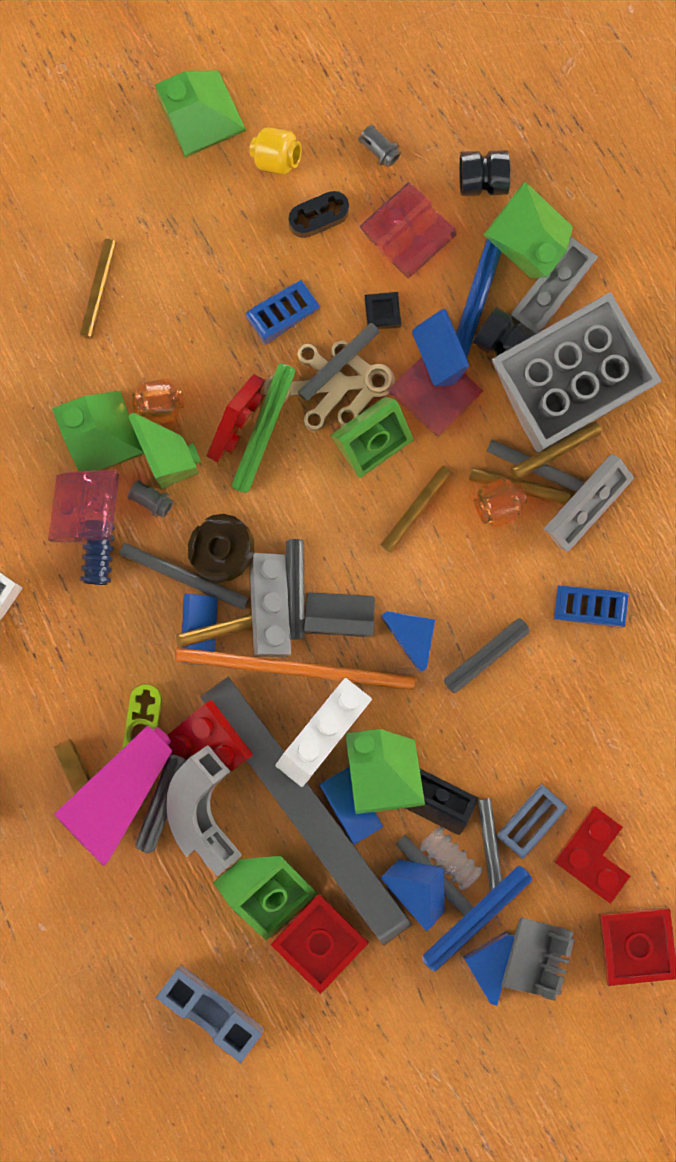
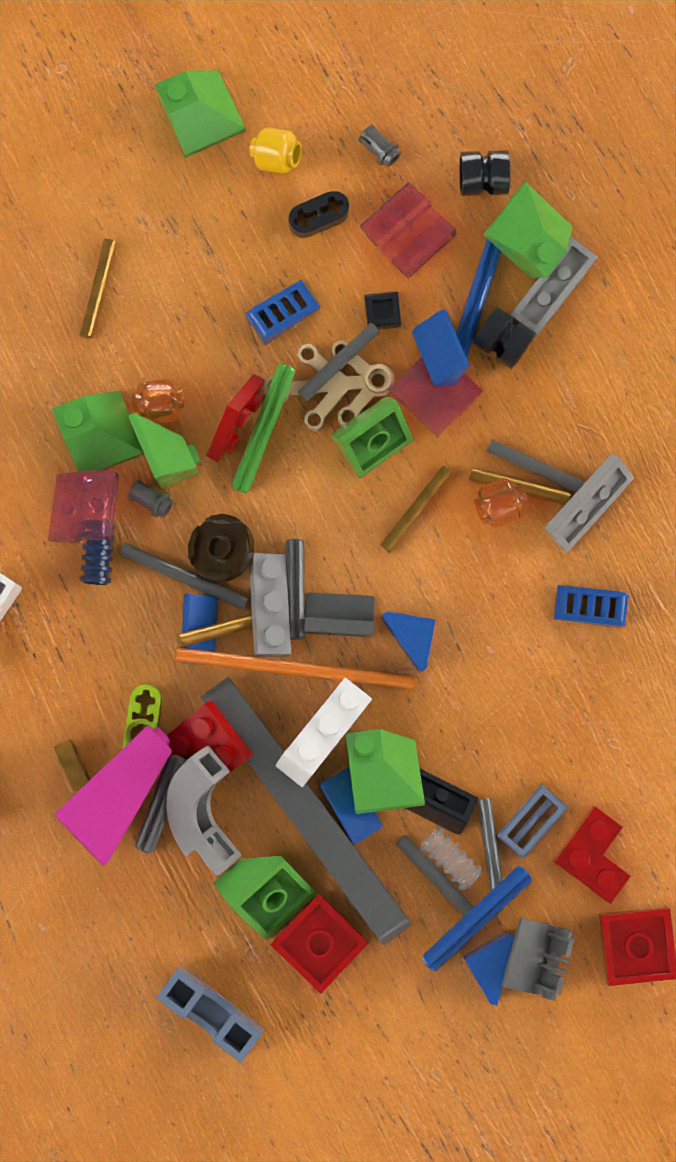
(418, 889): blue slope -> none
(486, 655): dark grey axle -> none
(555, 450): pearl gold bar -> none
(574, 372): light grey slope -> none

